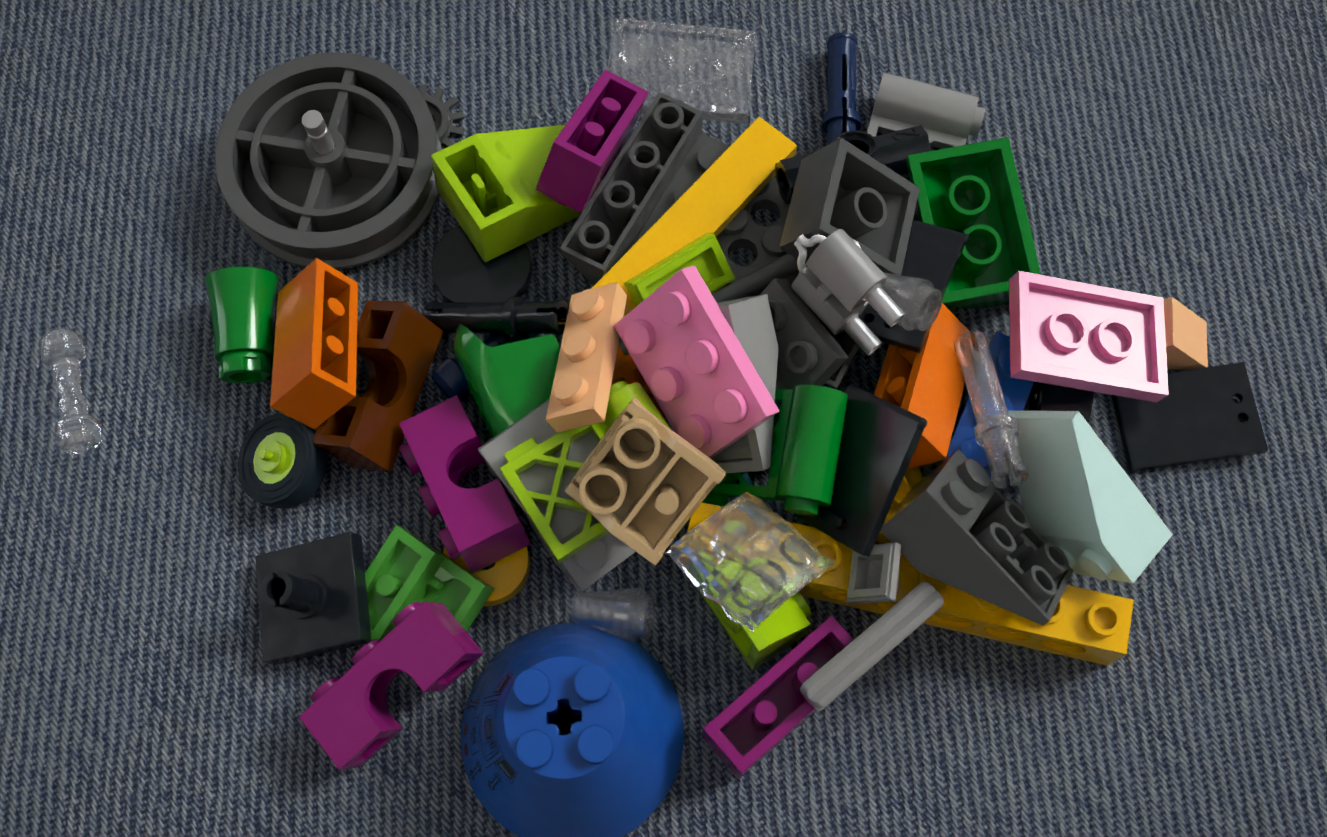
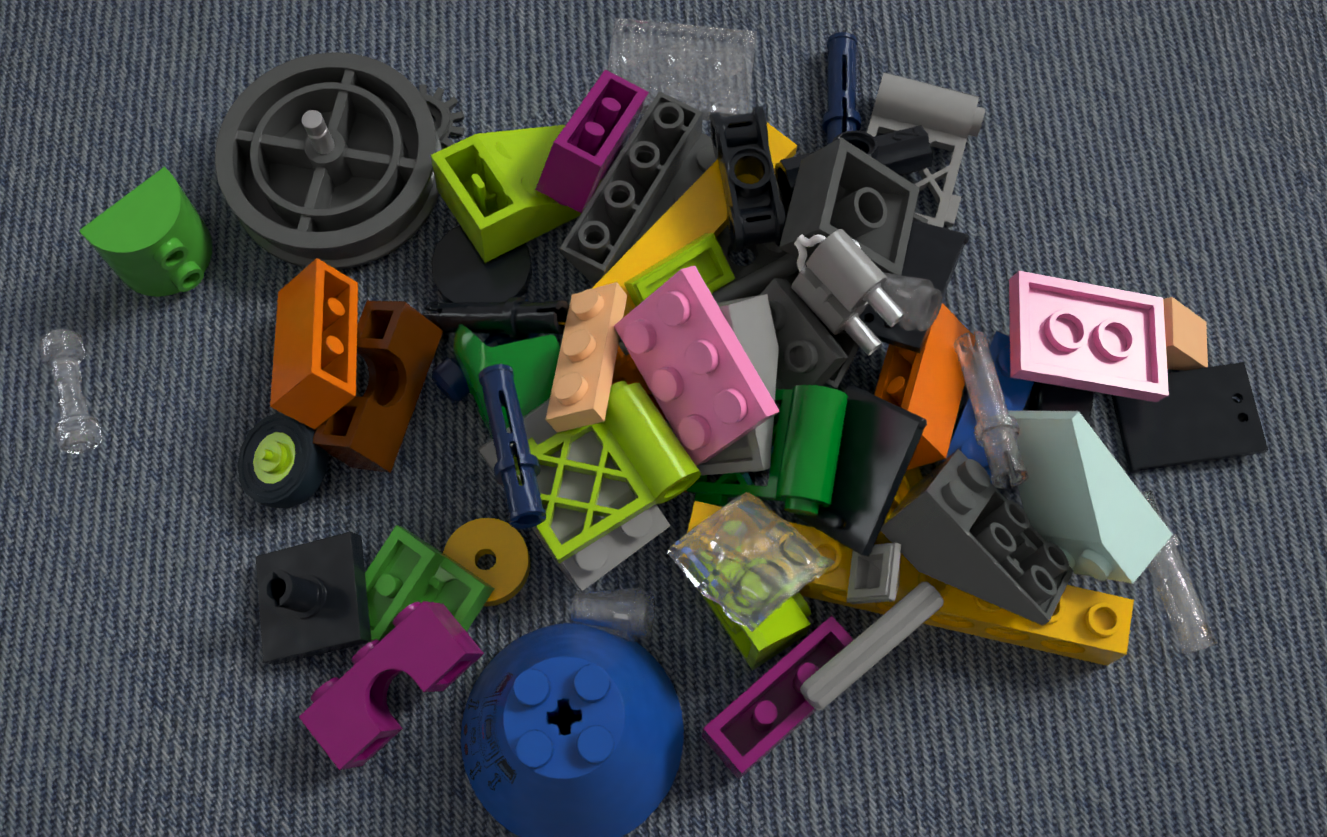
(153, 238): none -> bright green brick
(242, 322): green plant -> none
(478, 519): magenta arch -> none
(525, 500): none -> dark blue pin
(644, 481): tan slope -> none
(743, 148): none -> black piece
(980, 195): green slope -> none
(1179, 594): none -> clear pin

